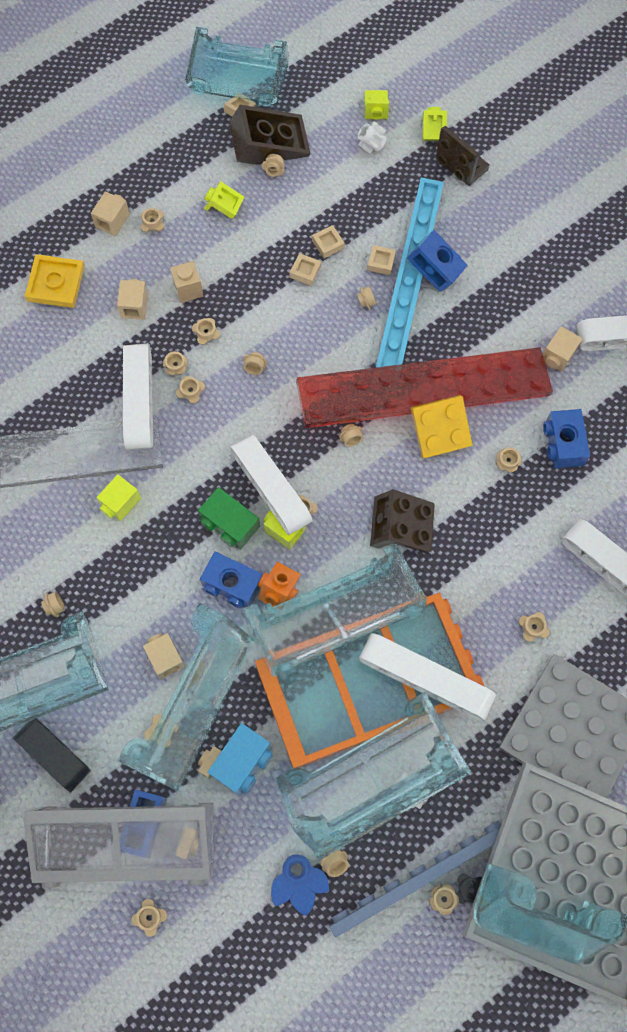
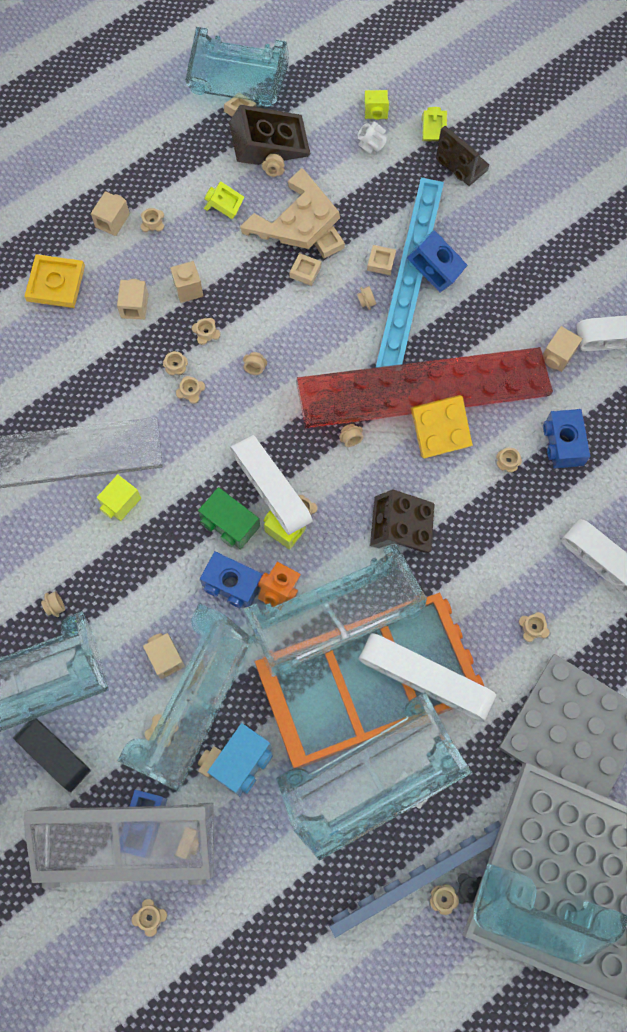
(137, 397): white beam -> none
(299, 888): blue plate -> none
(302, 221): none -> tan wing
(335, 863): tan plate -> none

